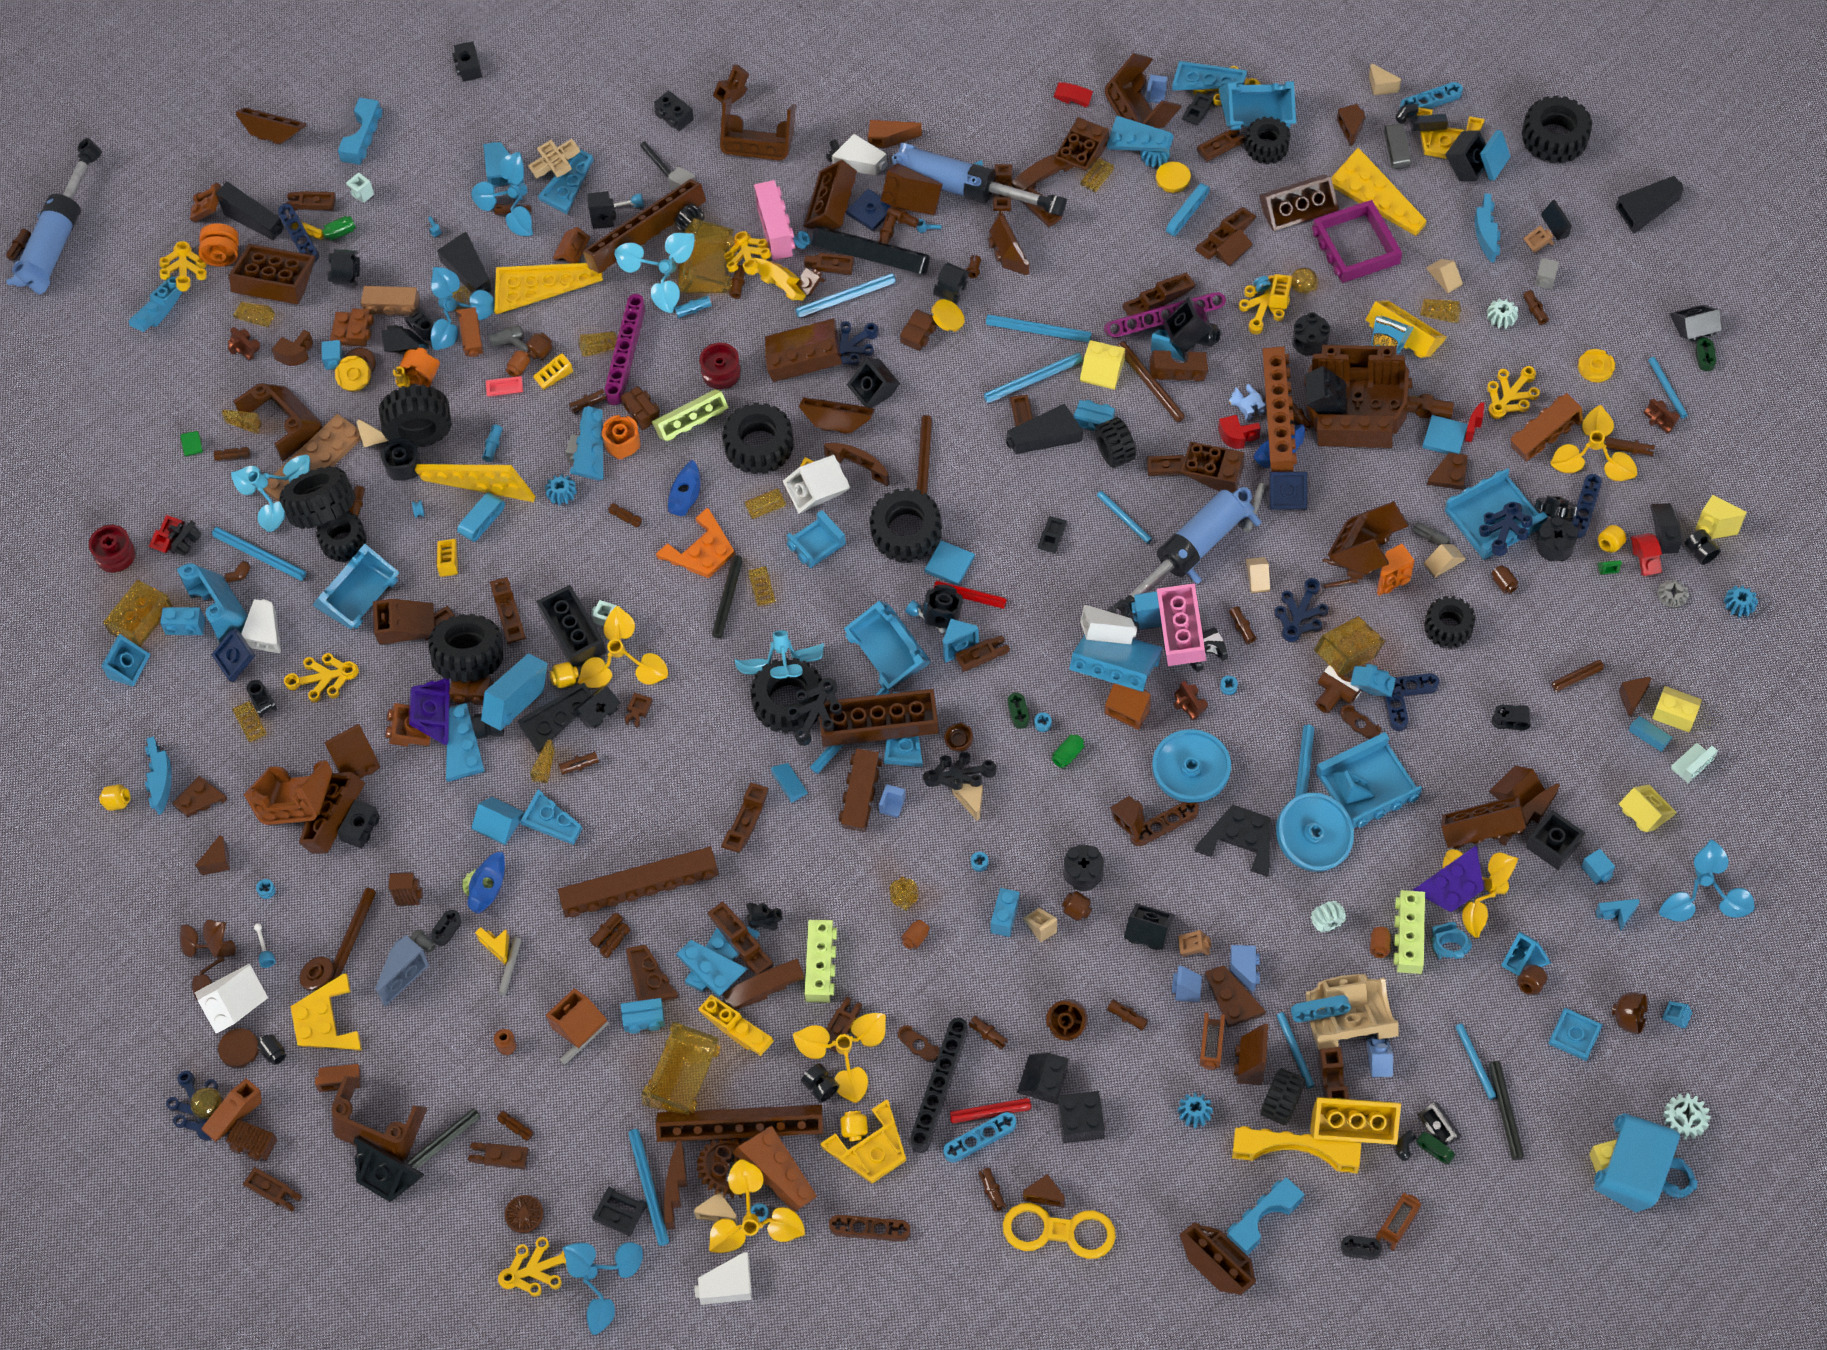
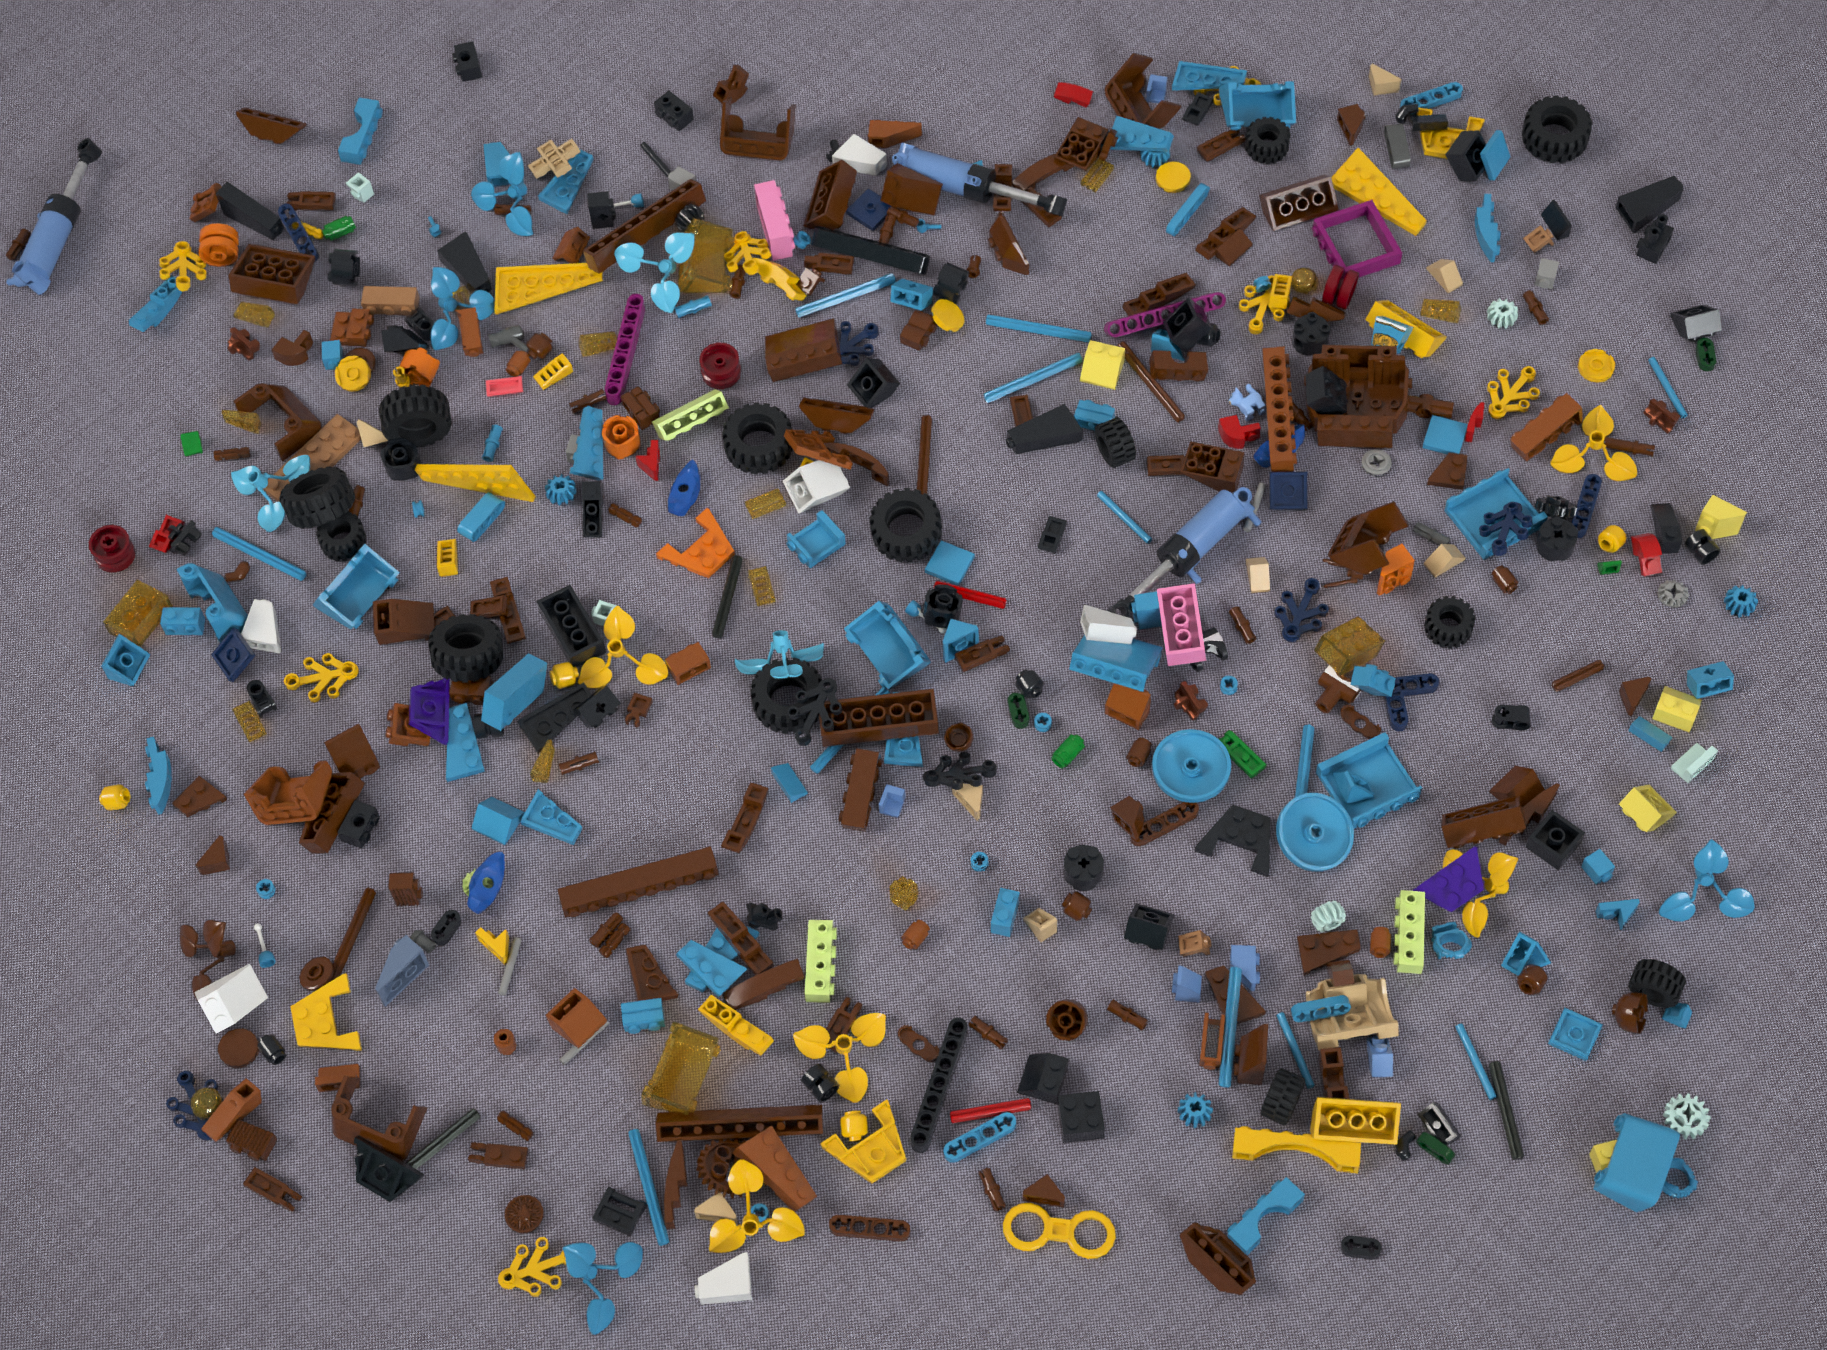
(489, 606): none -> reddish brown plate
(592, 508): none -> black slope
(650, 462): none -> red slope
(687, 663): none -> dark orange brick
(814, 446): none -> dark orange wing
(911, 294): none -> dark azure brick
(1029, 684): none -> black head
(1110, 141): none -> reddish brown plate
(1139, 752): none -> reddish brown brick
(1230, 1027): none -> dark azure axle
(1242, 755): none -> green plate
(1300, 308): none -> reddish brown slope
(1322, 948): none -> reddish brown wing
(1340, 973): none -> reddish brown slope
(1342, 287): none -> dark red wheel
(1380, 457): none -> light grey gear
(1399, 1220): dark orange window -> none
(1655, 240): none -> black brick
(1658, 981): none -> black tyre
(1710, 680): none -> dark azure brick

